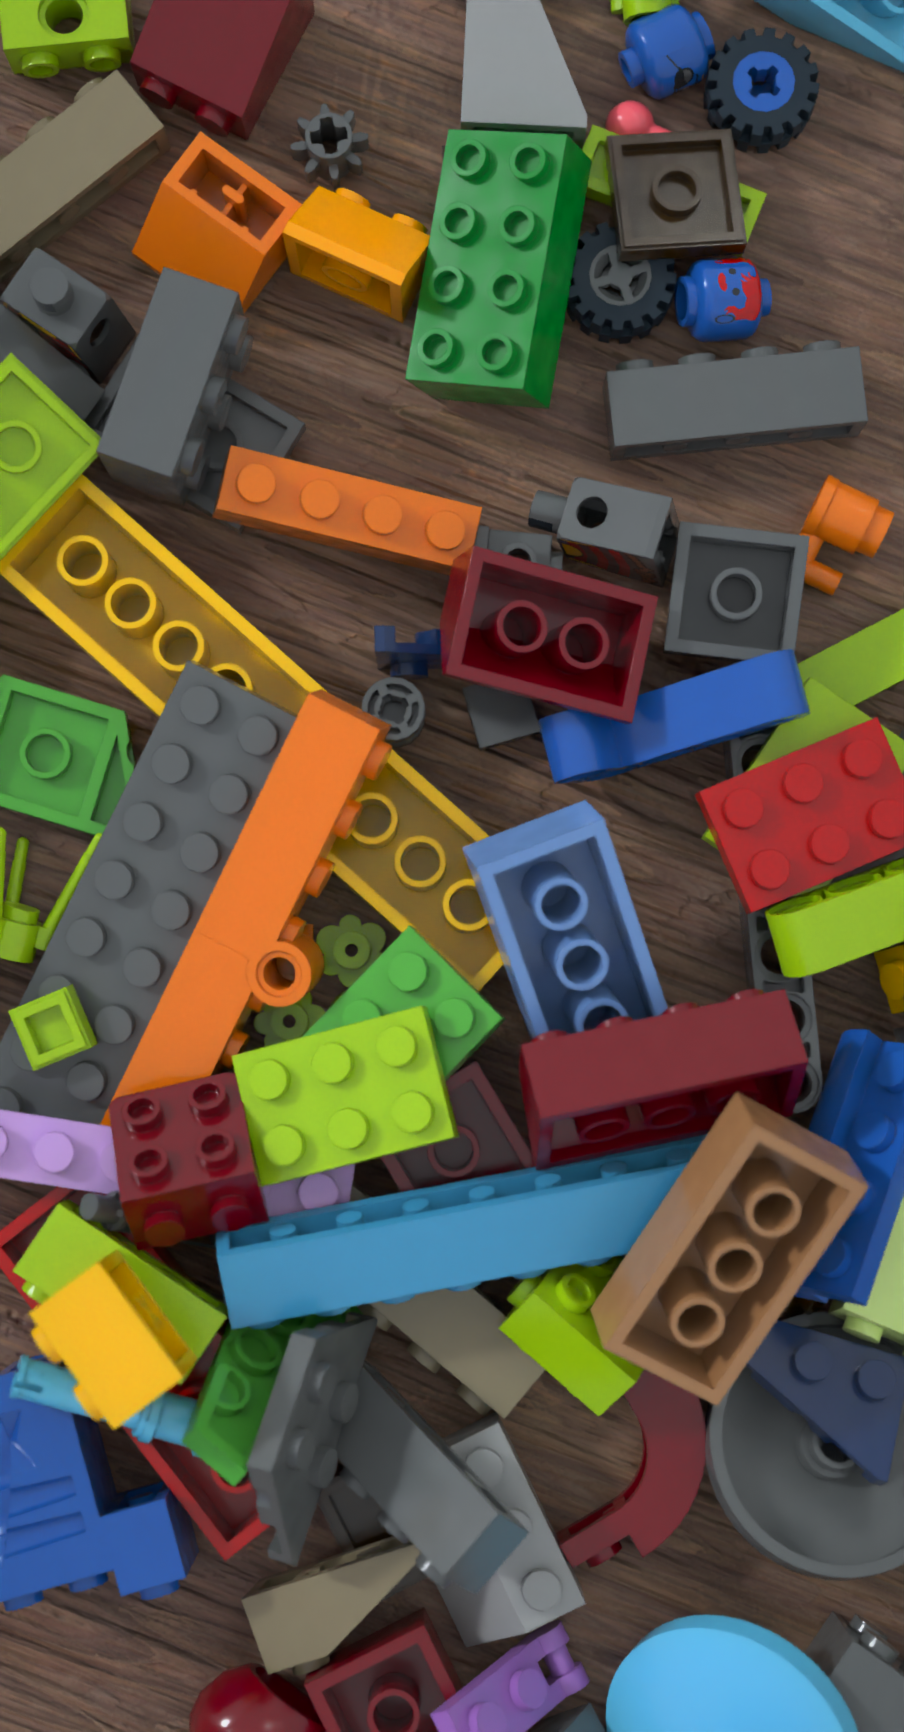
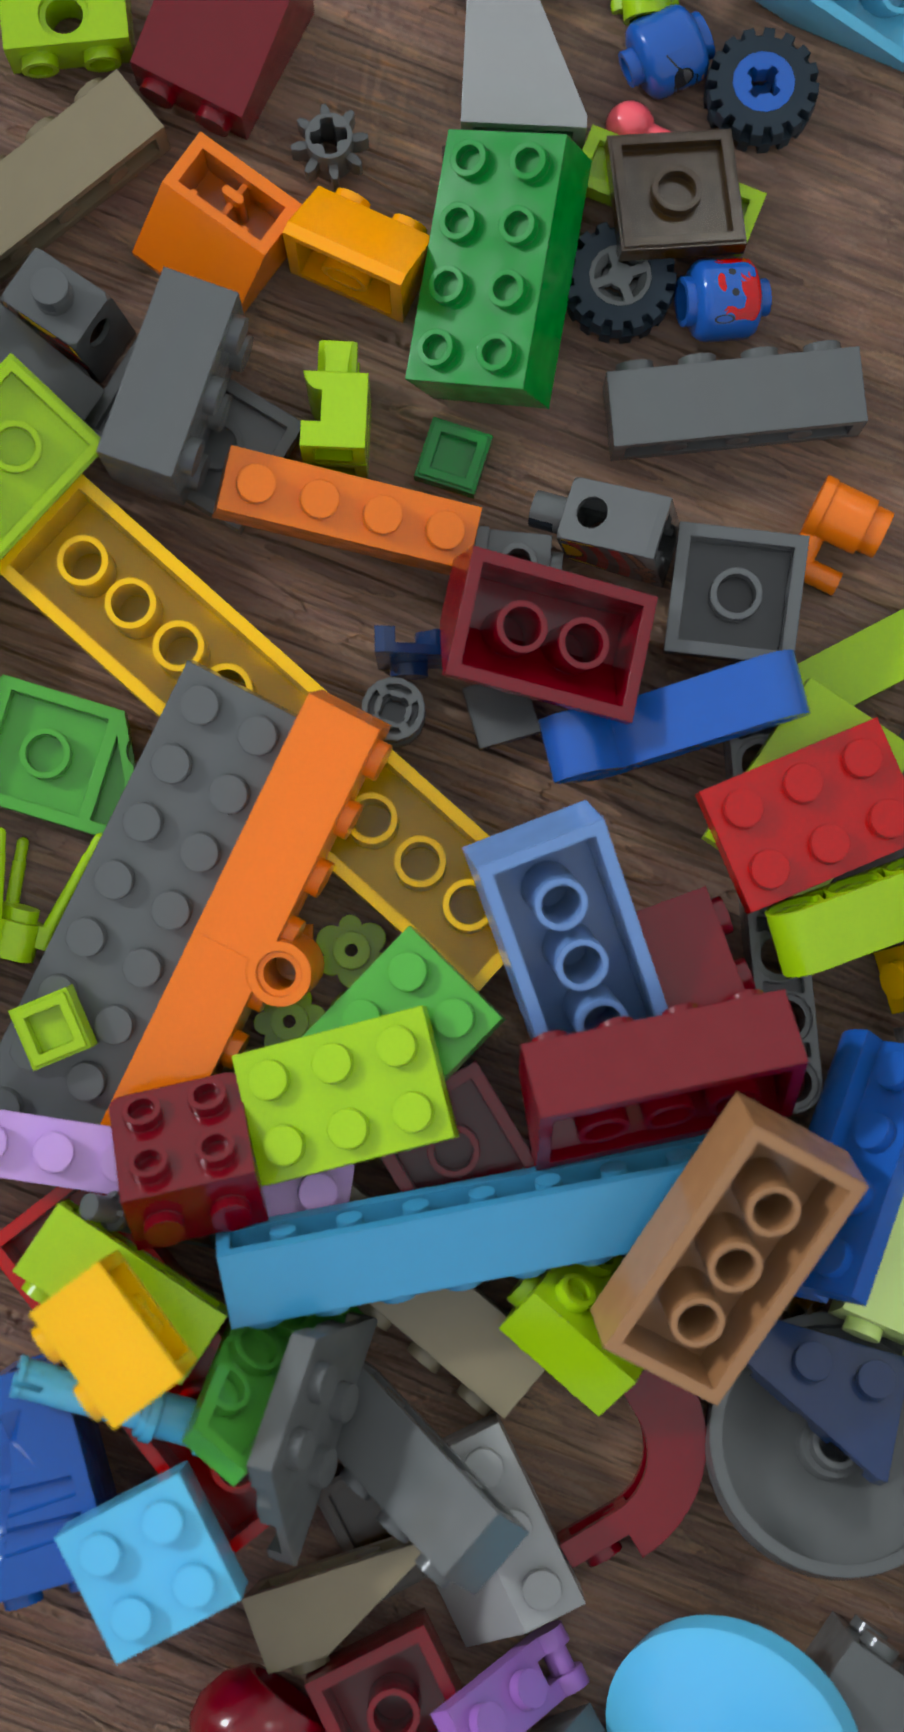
(151, 1562): none -> medium azure brick
(342, 405): none -> lime hips
(453, 457): none -> green tile
(691, 949): none -> dark red brick

